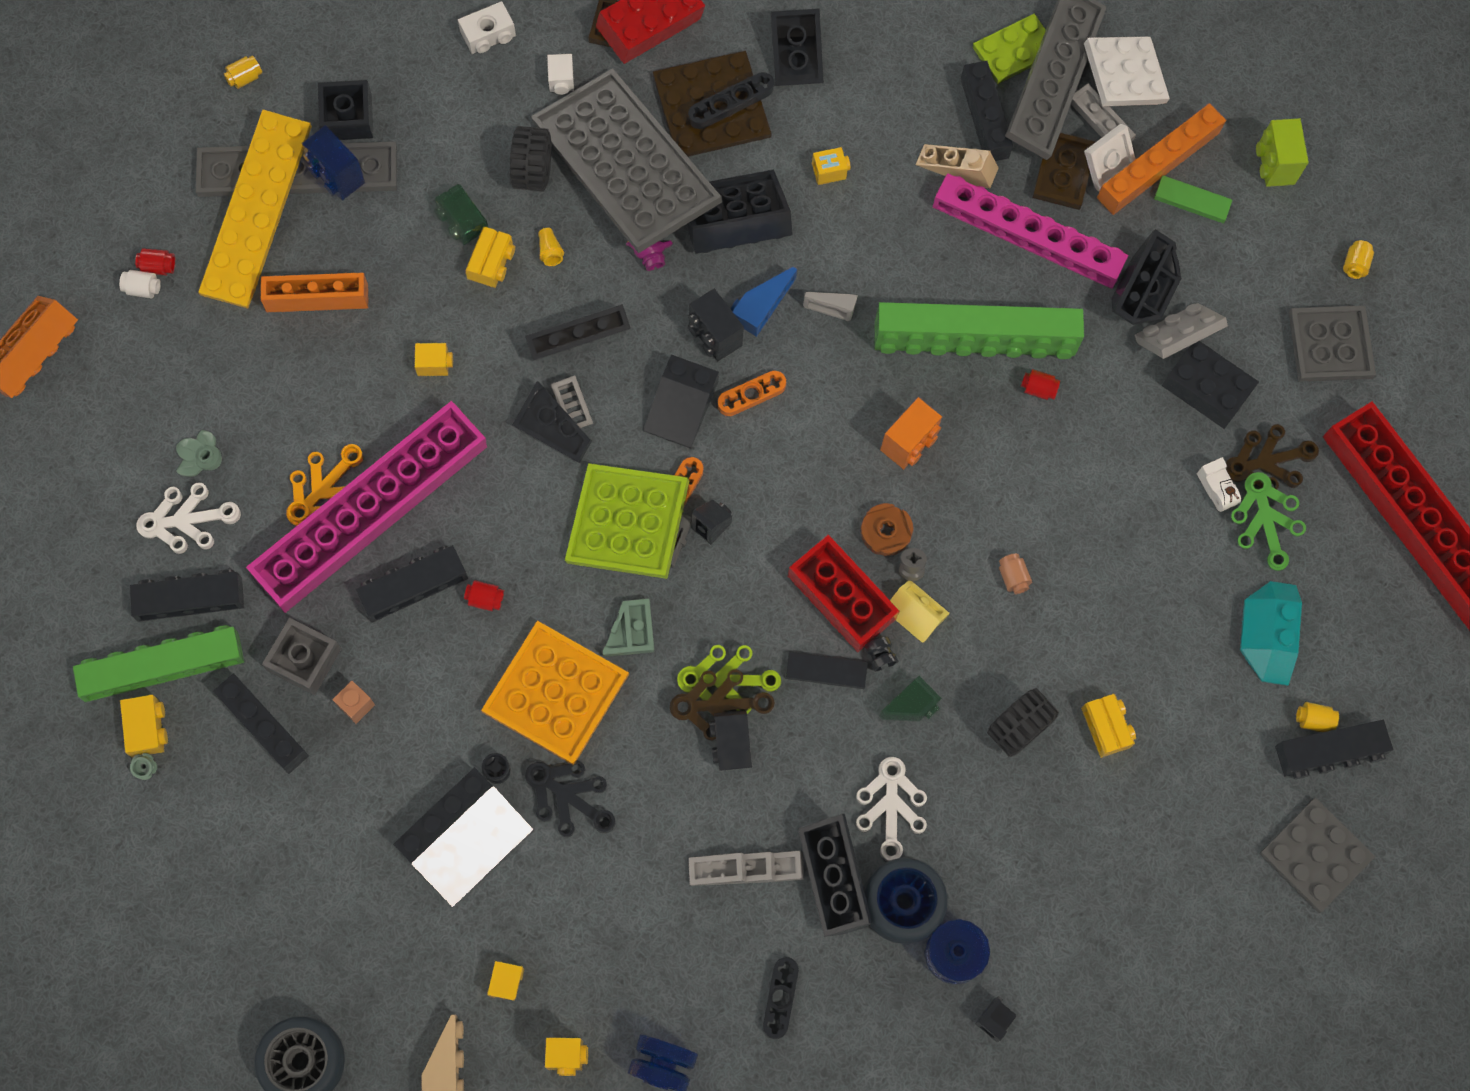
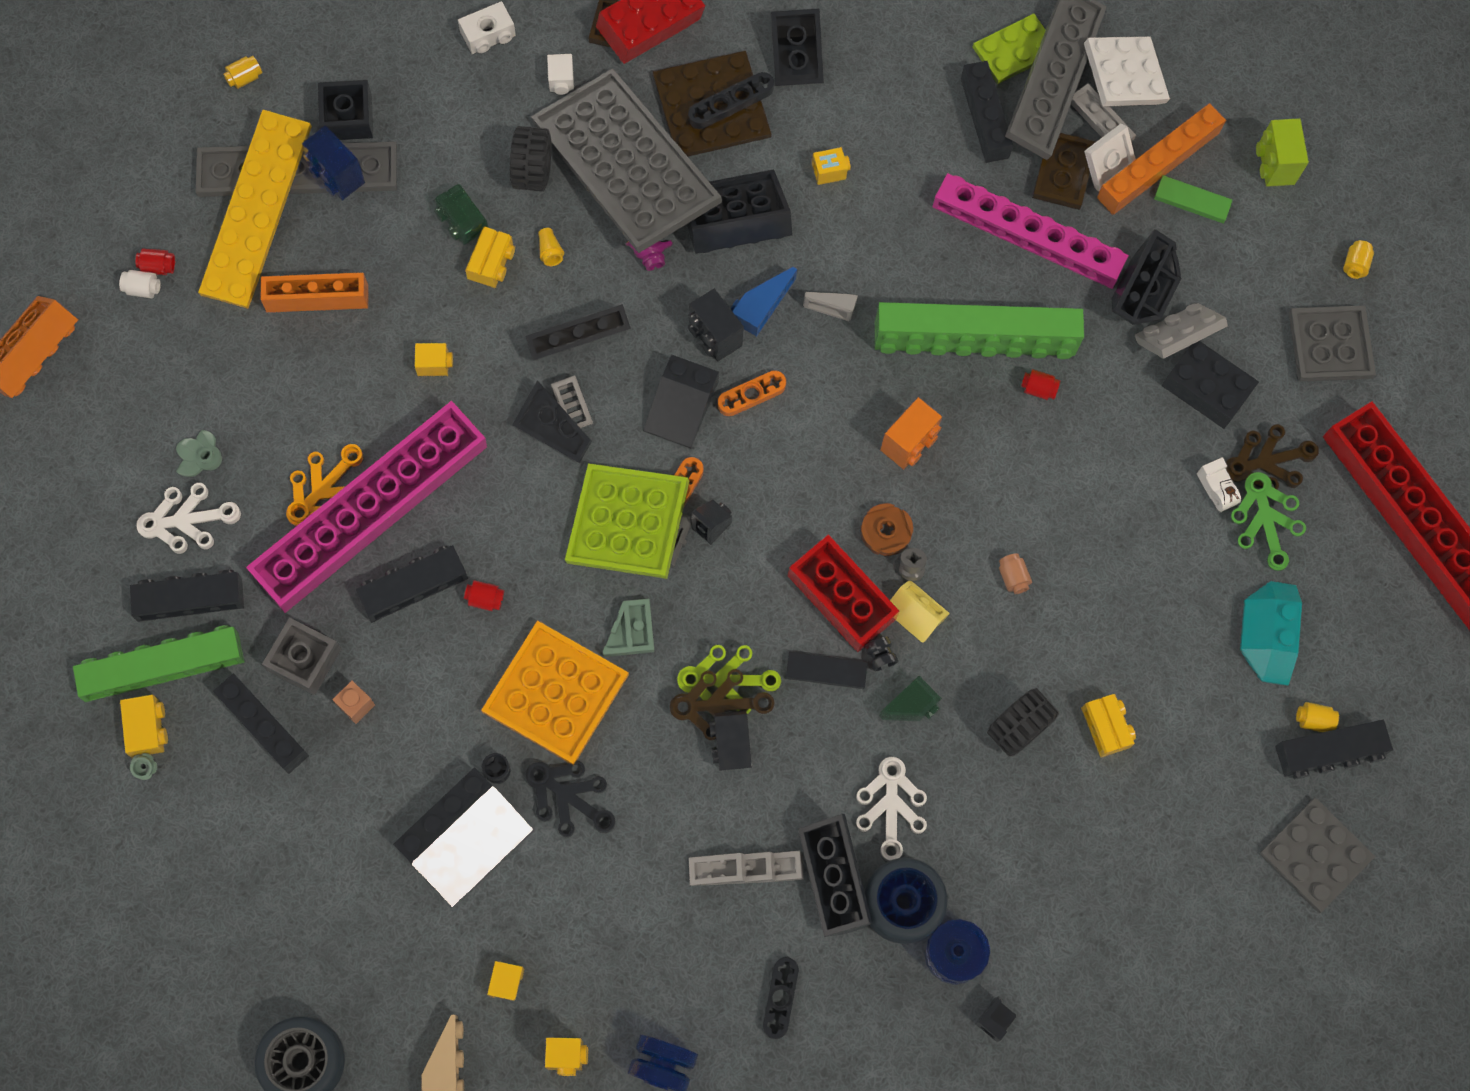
(971, 164): tan slope -> none

